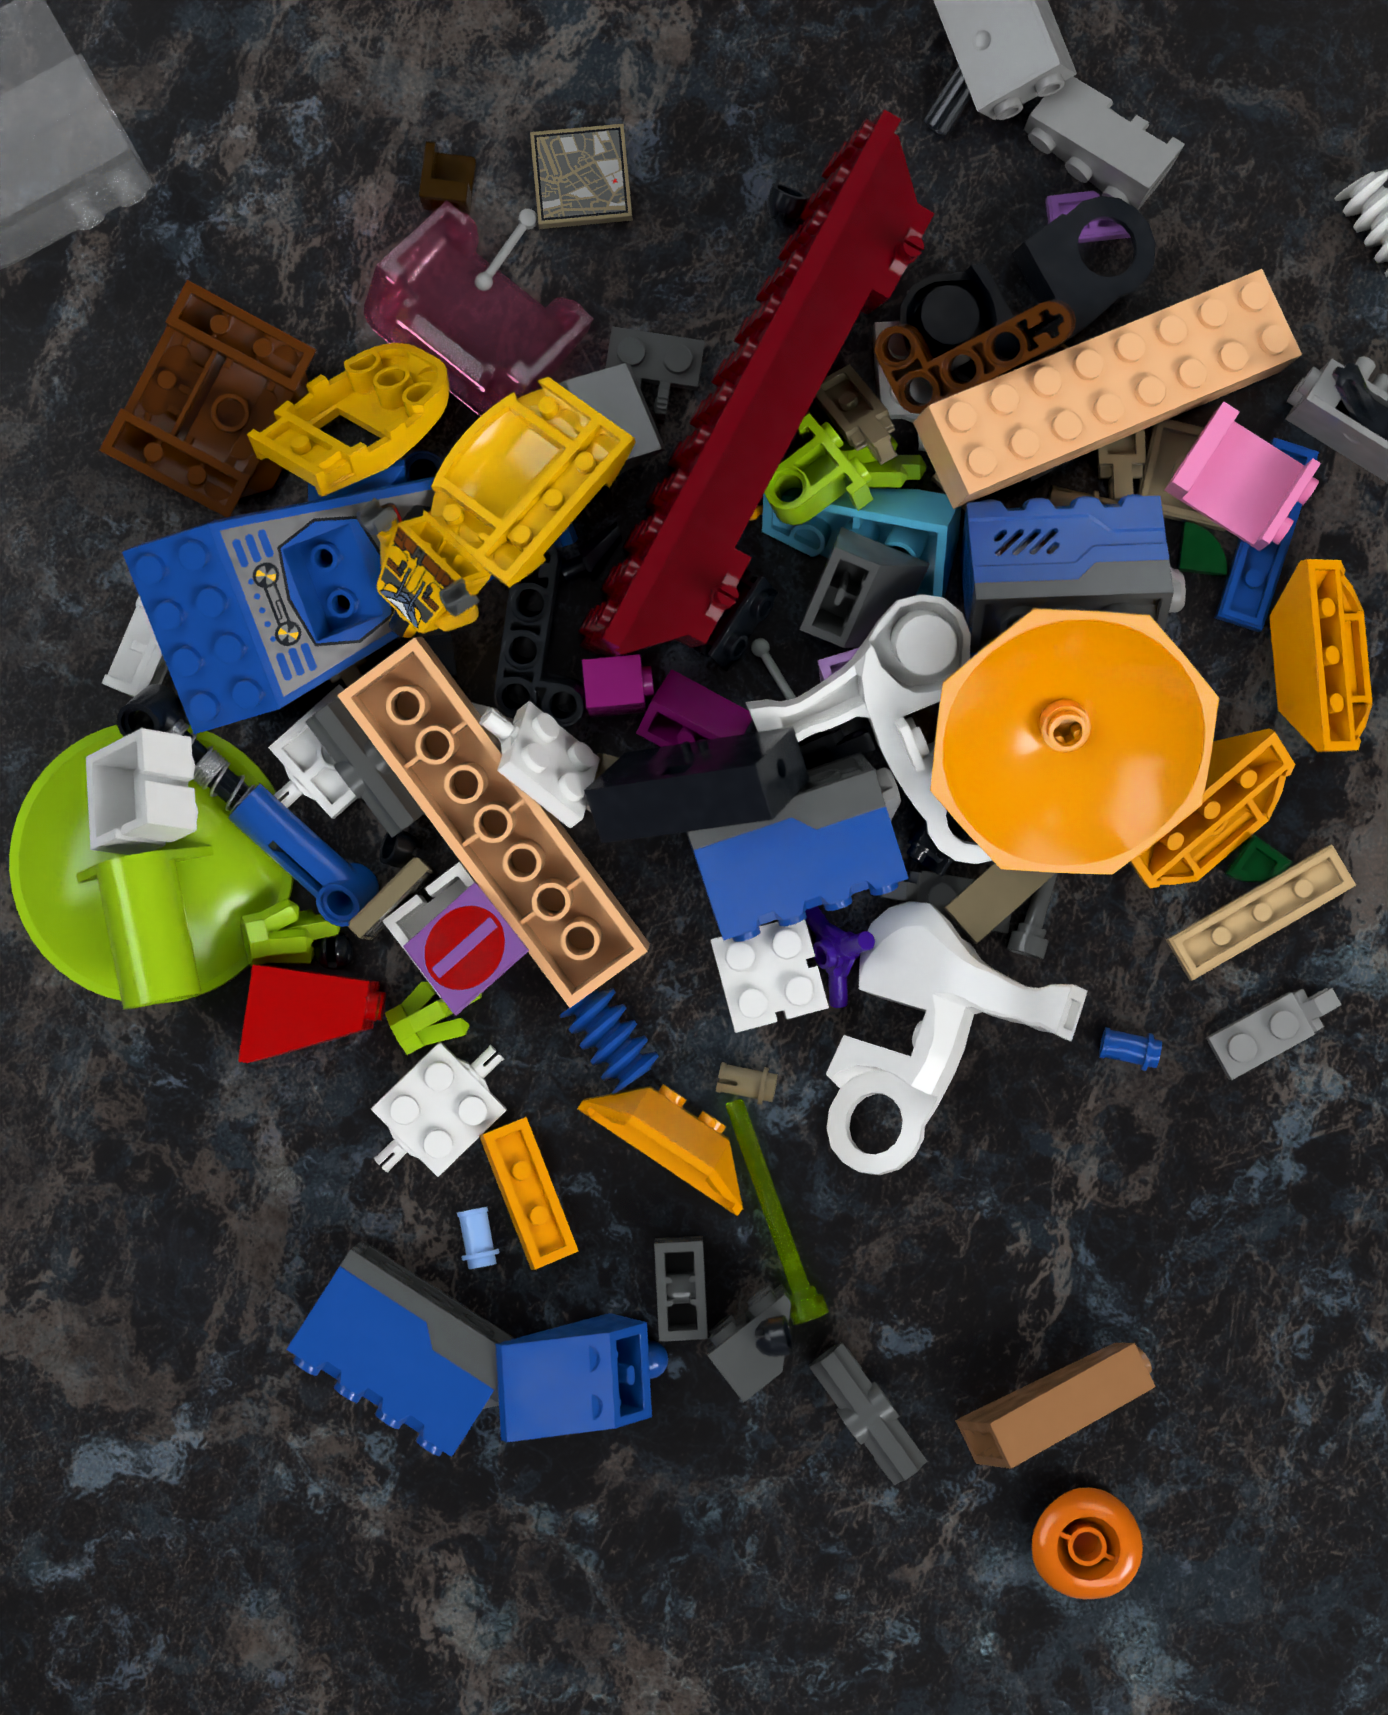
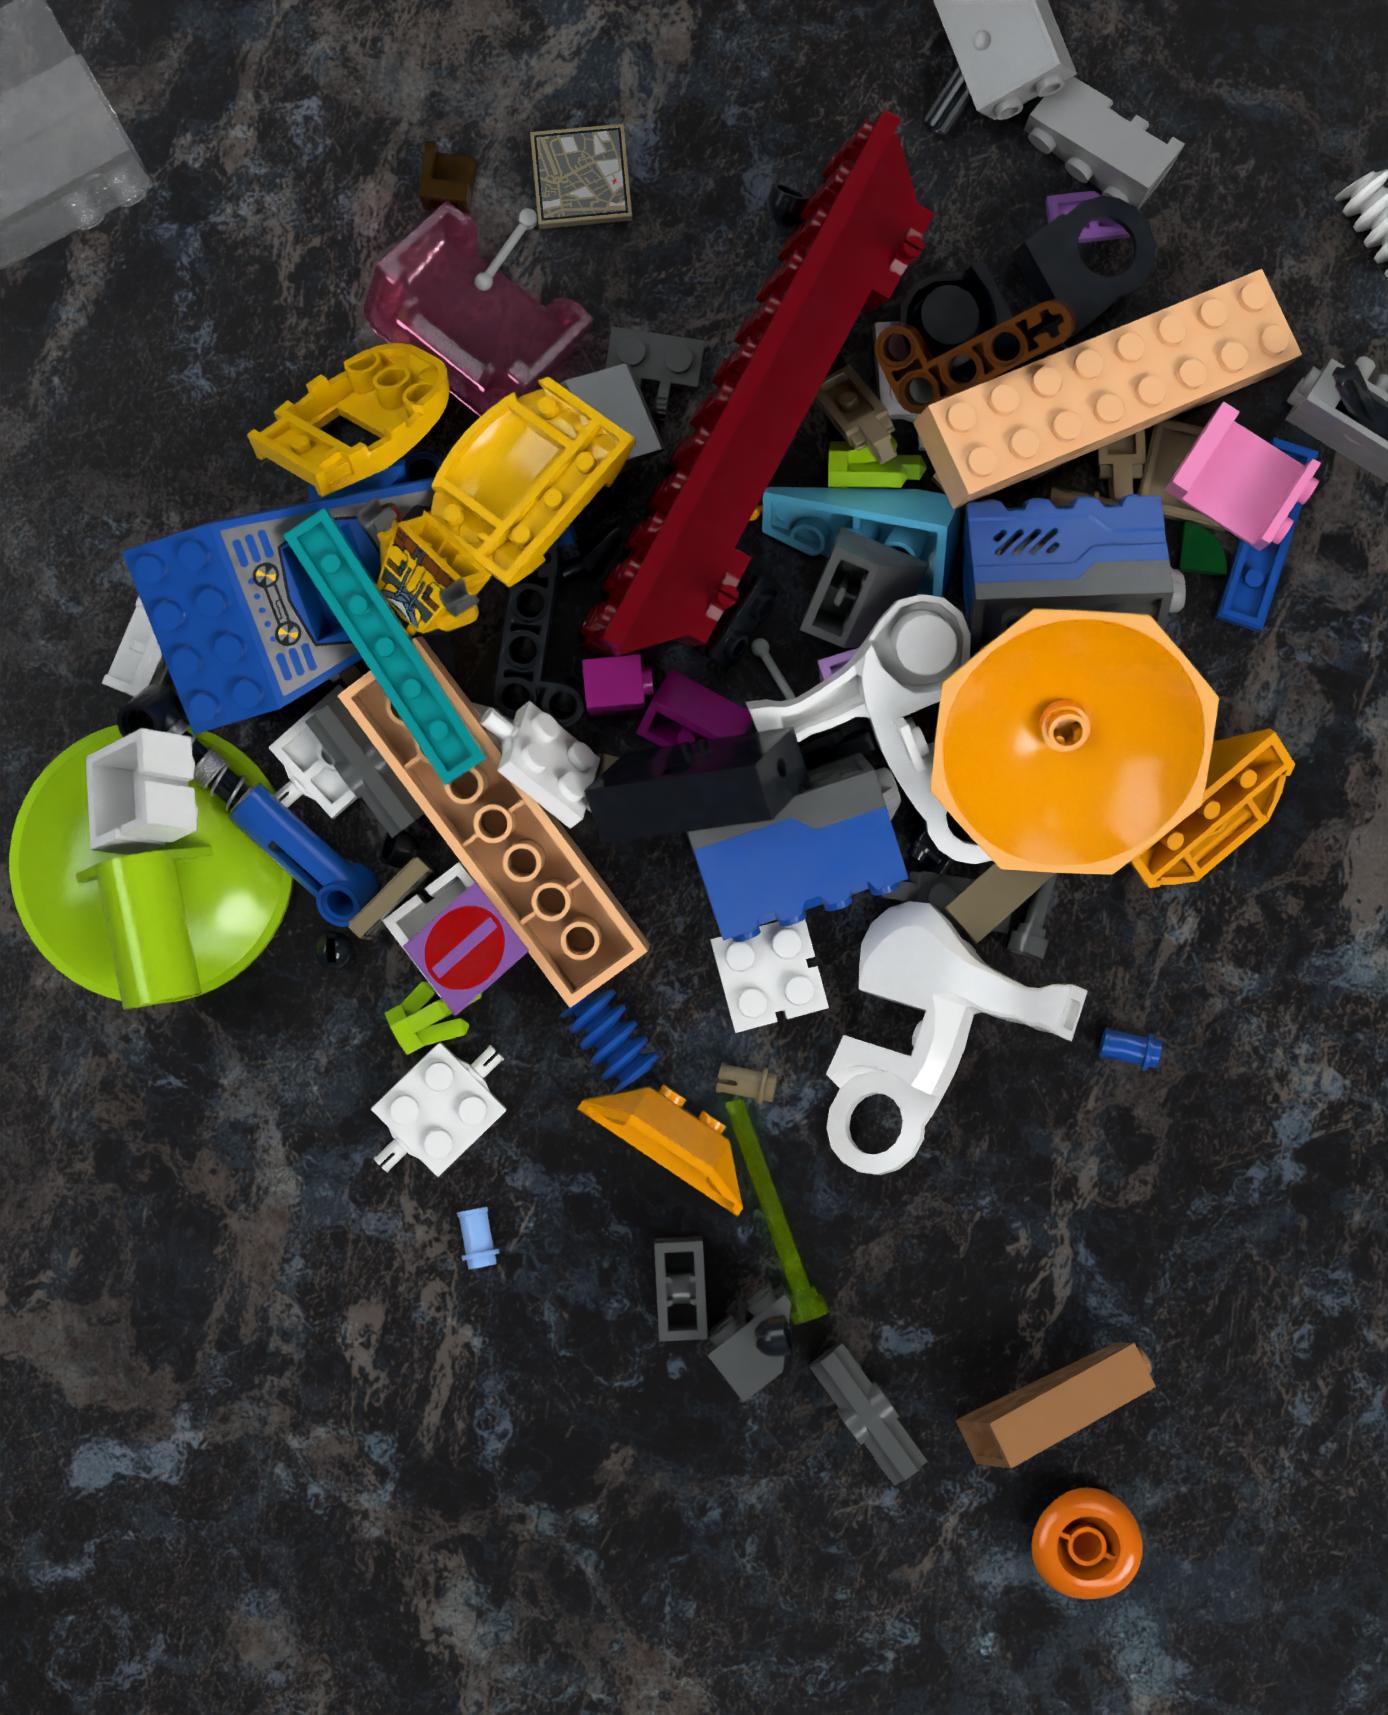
(202, 395): reddish brown slope -> none
(283, 934): lime rock -> none
(303, 1009): red slope -> none
(385, 646): none -> teal plate
(402, 1348): blue piece -> none
(528, 1193): light orange plate -> none
(577, 1378): blue slope -> none
(820, 472): lime pin -> none
(836, 953): dark purple piece -> none
(1257, 862): dark green tile -> none
(1260, 912): tan tile -> none
(1270, 1030): light grey hinge -> none
(1322, 657): light orange wedge -> none

